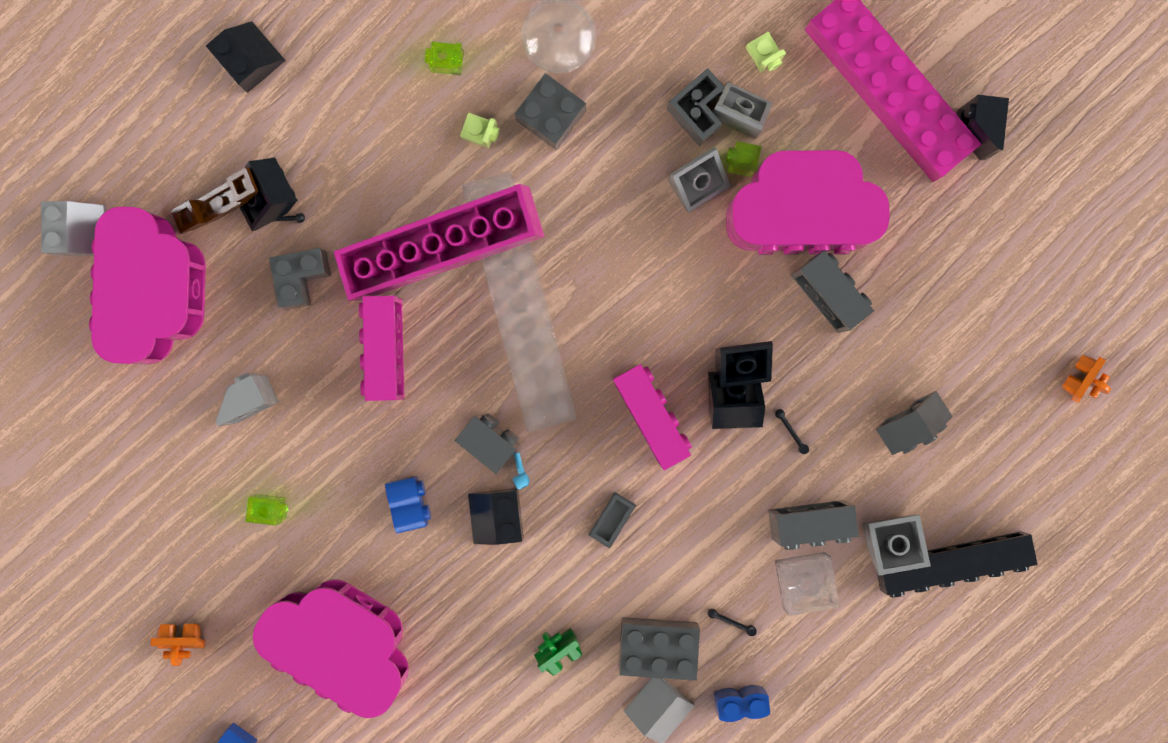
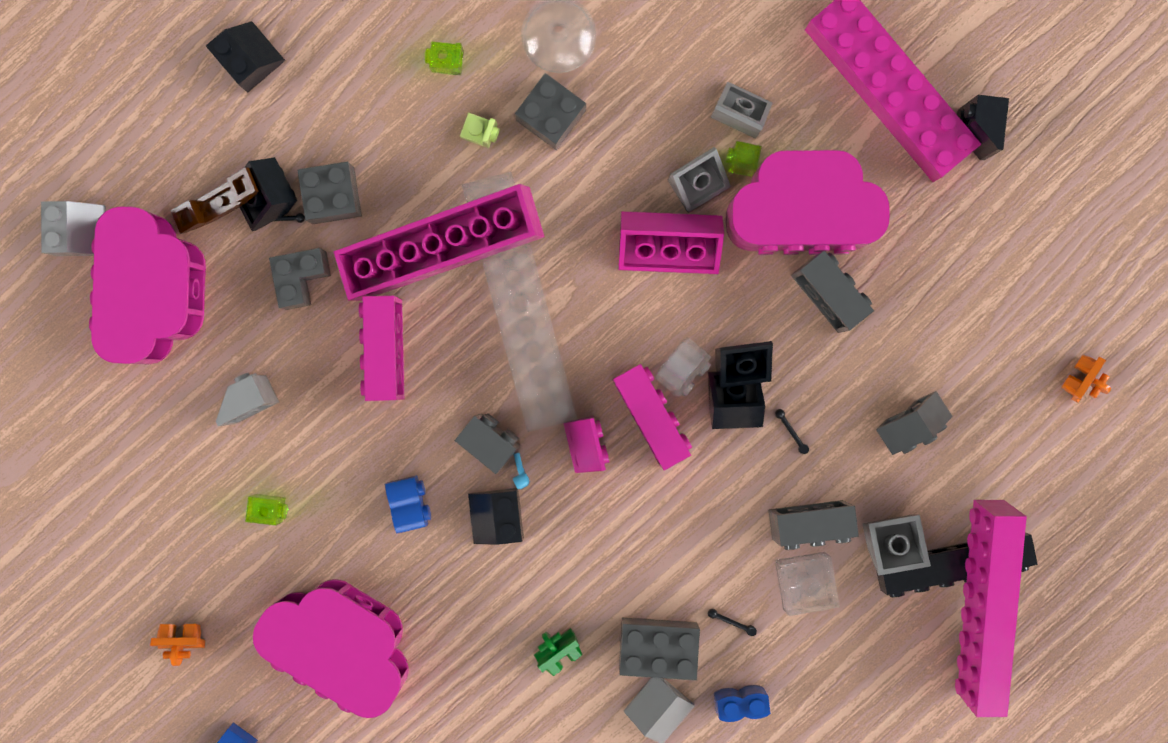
(329, 193): none -> dark grey brick
(584, 445): none -> dark pink slope
(612, 520): dark grey tile -> none
(670, 242): none -> dark pink slope
(682, 367): none -> clear brick
(692, 109): dark grey brick -> none
(765, 53): yellowish green bracket -> none
(990, 606): none -> dark pink brick

